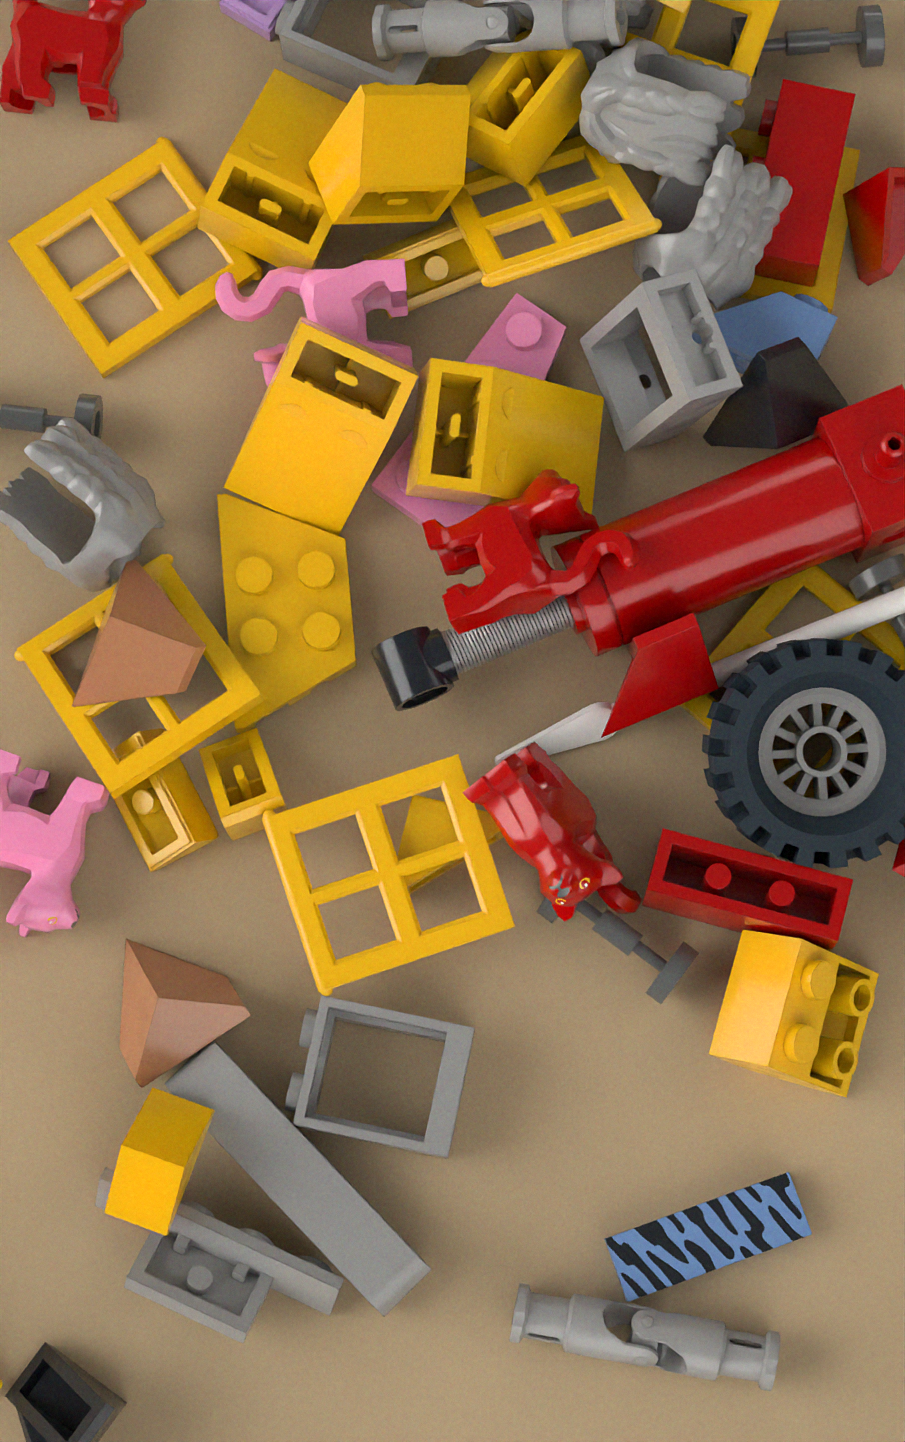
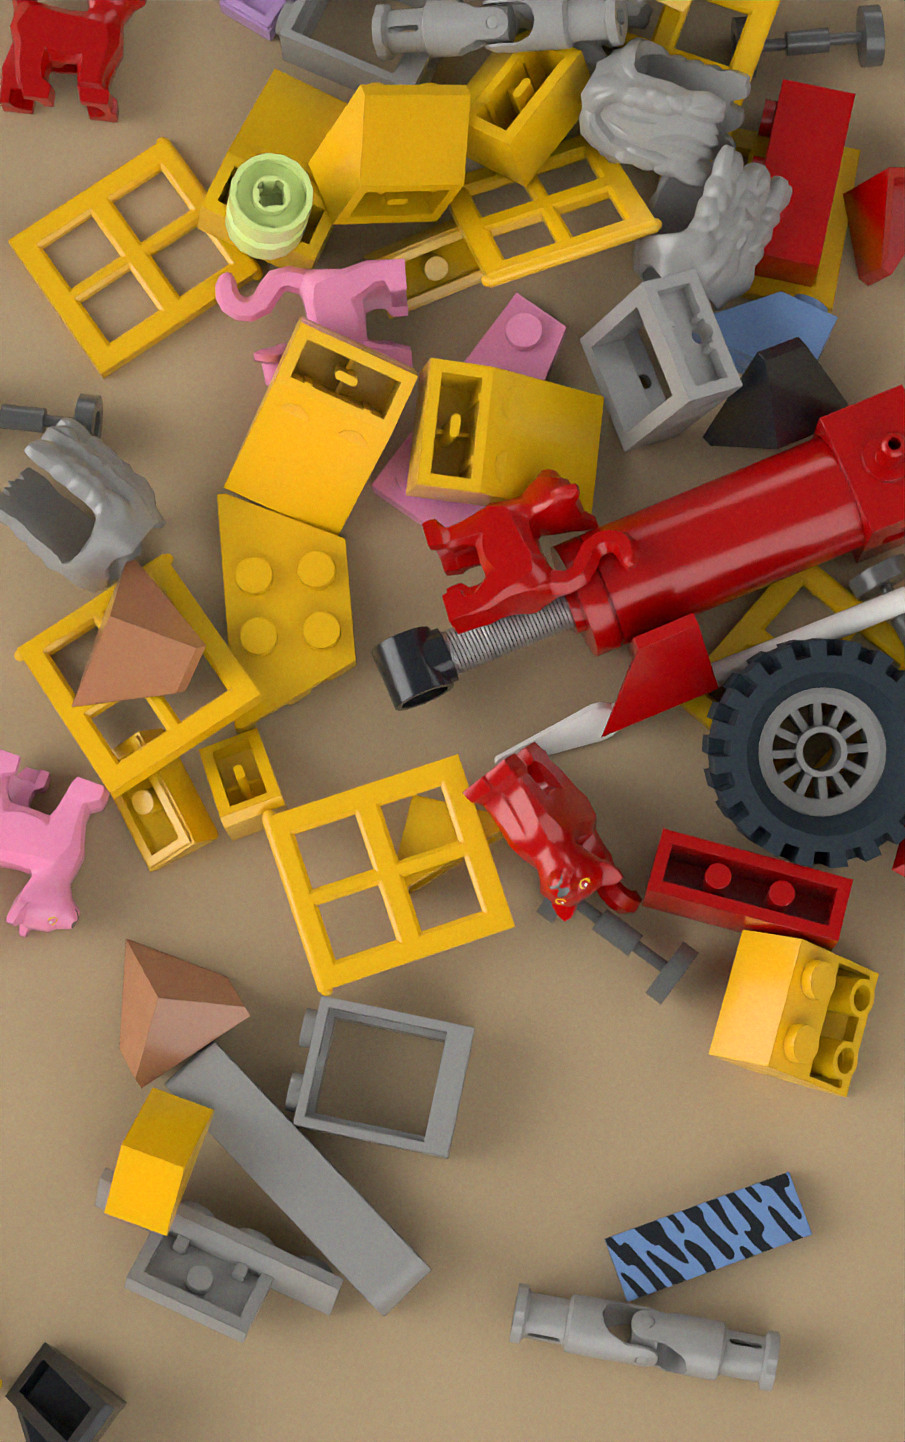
(268, 206): none -> yellowish green wheel

